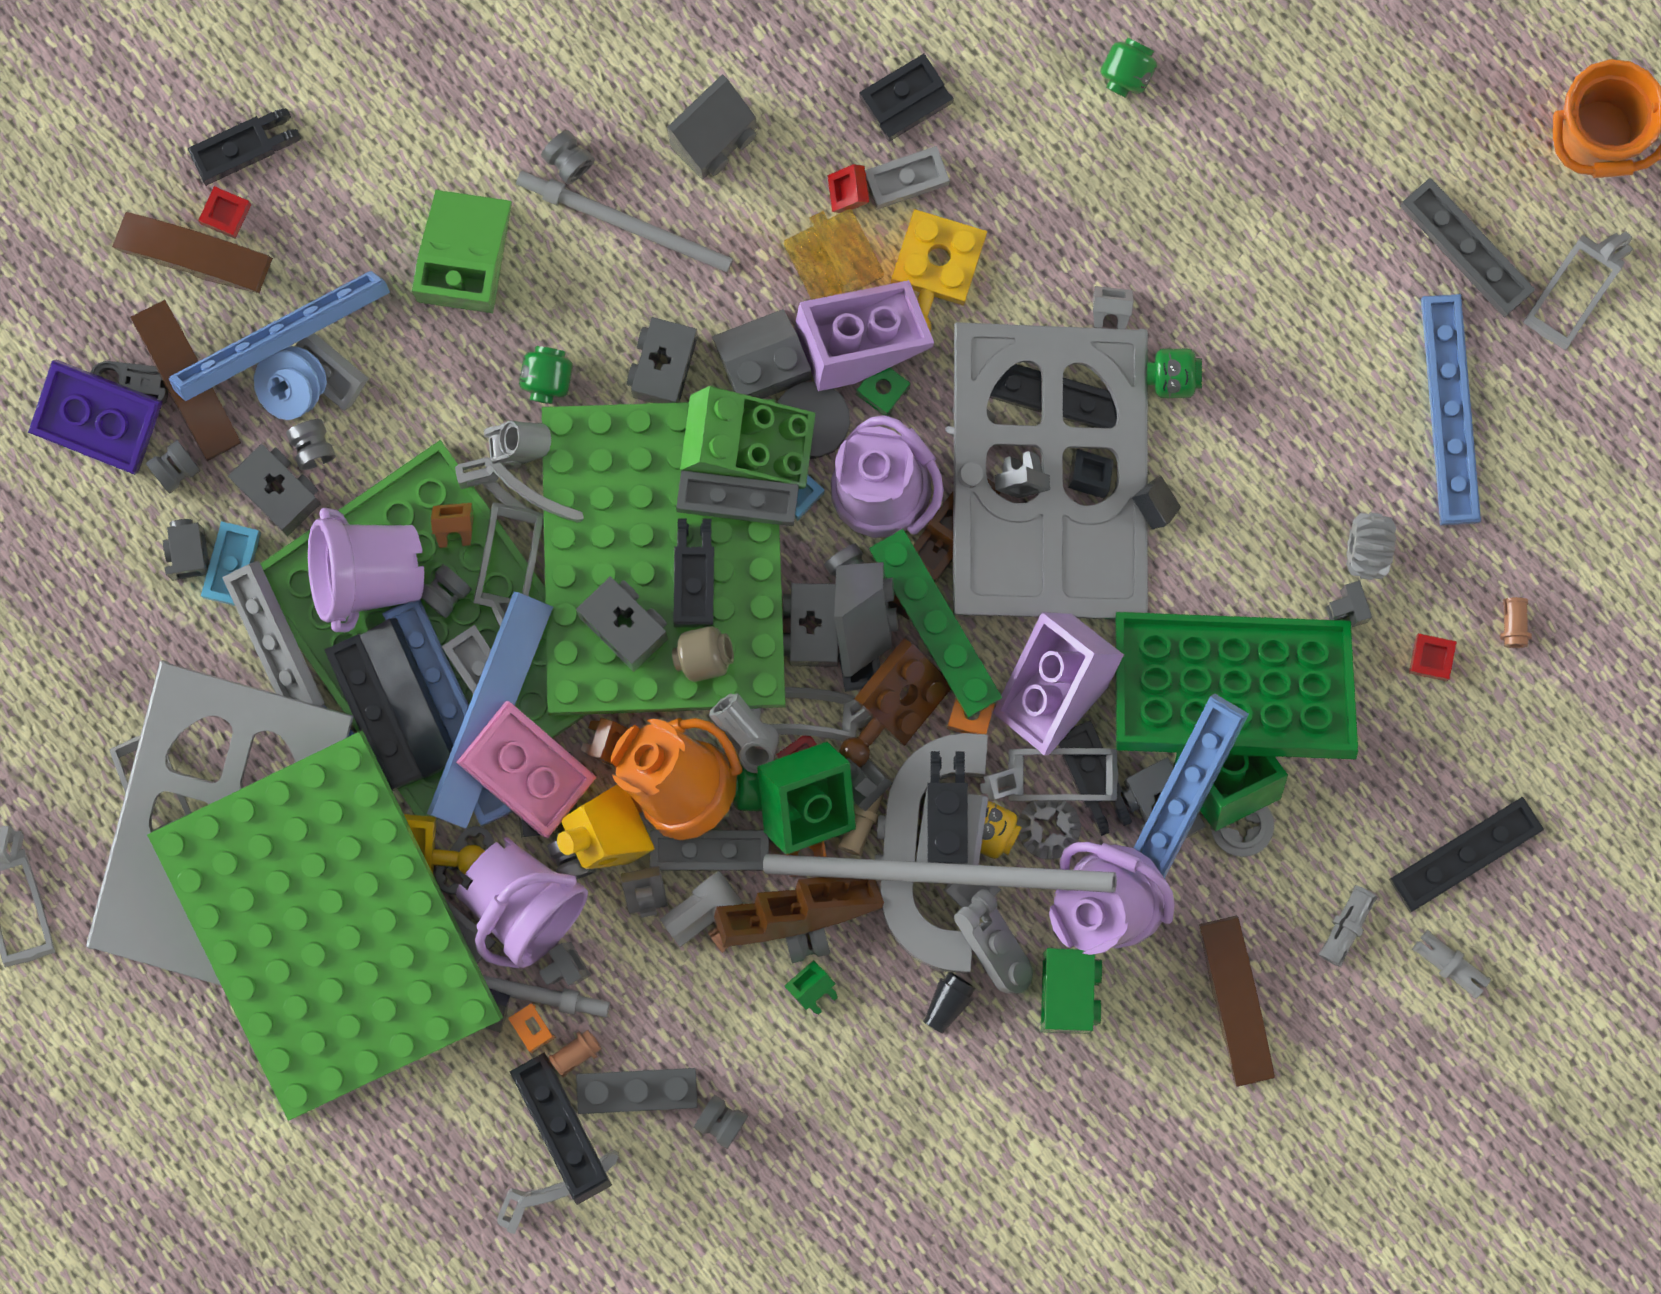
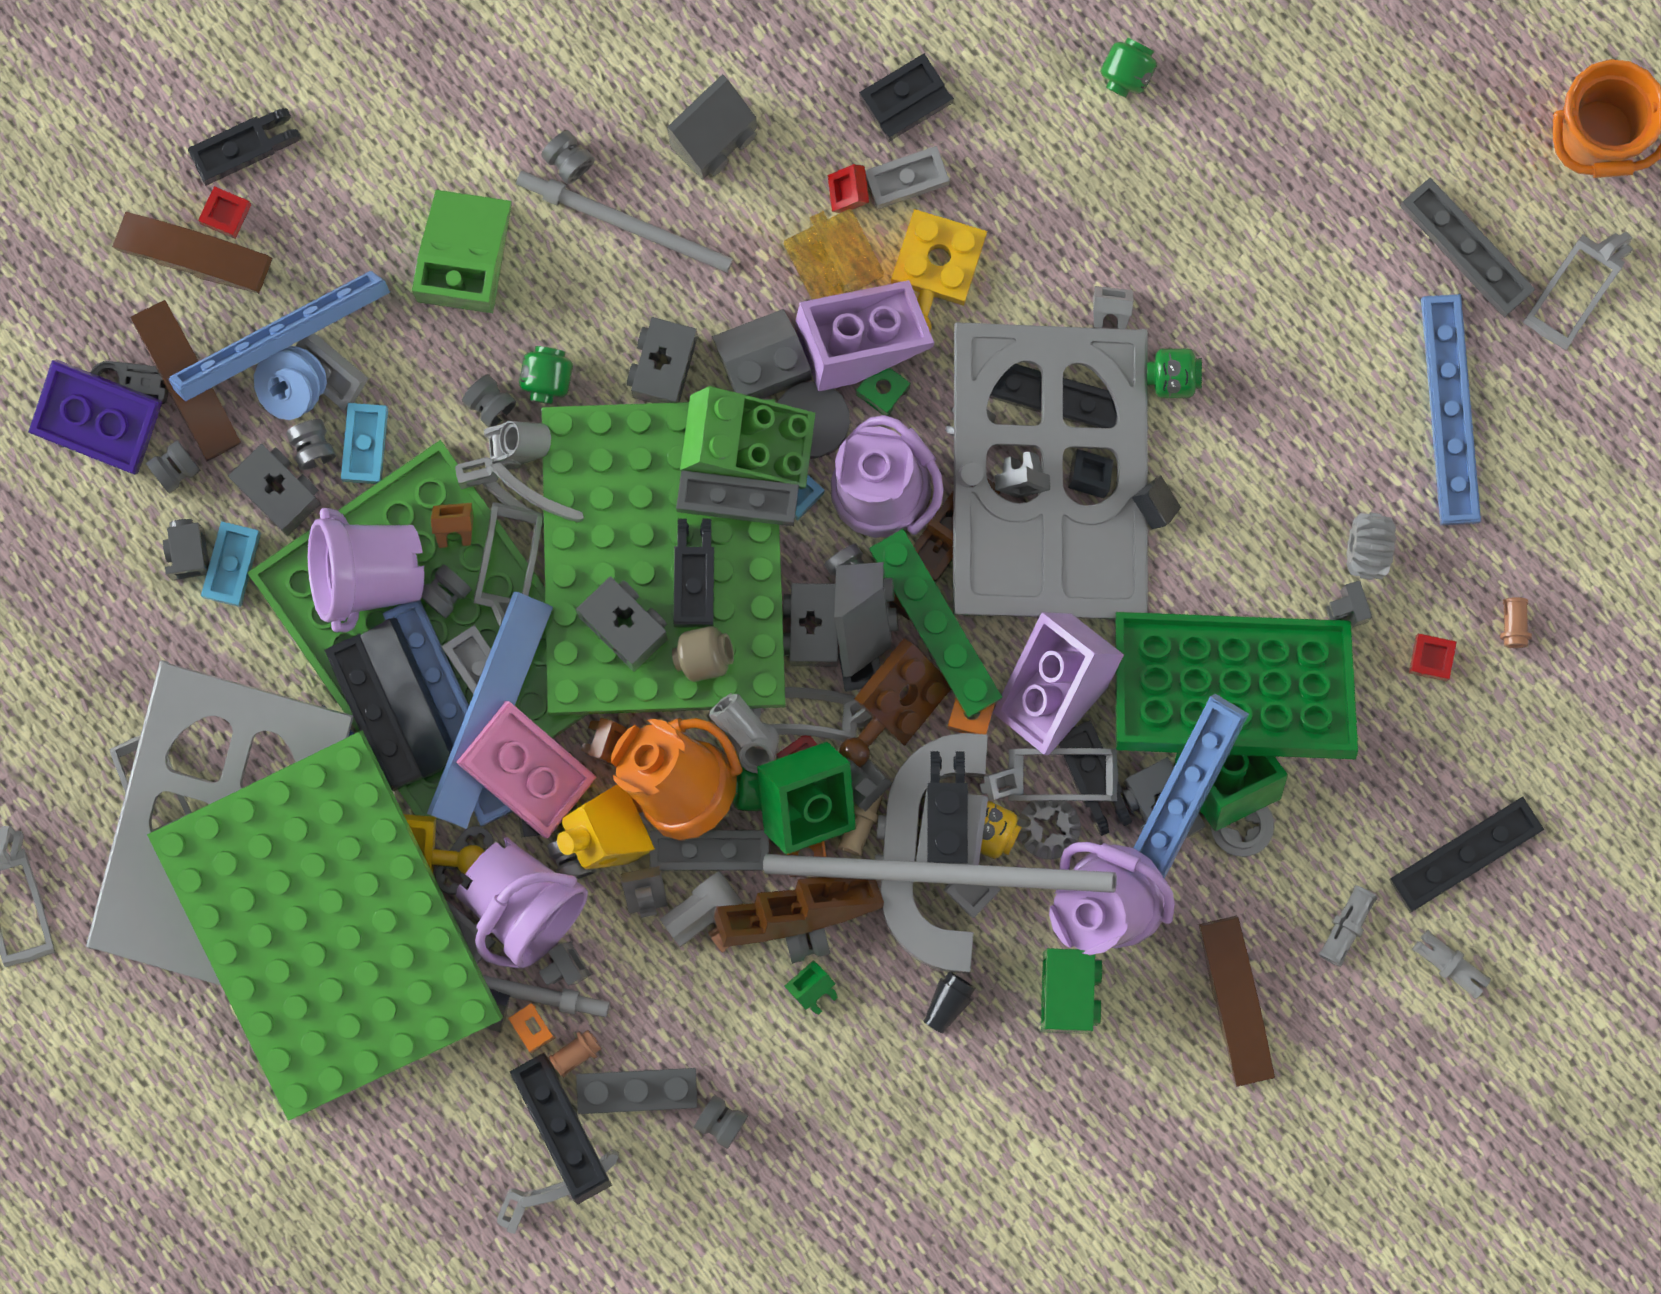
(271, 634): light grey plate -> none
(364, 443): none -> medium azure plate
(488, 400): none -> dark grey wheel
(994, 944): light grey plate -> none

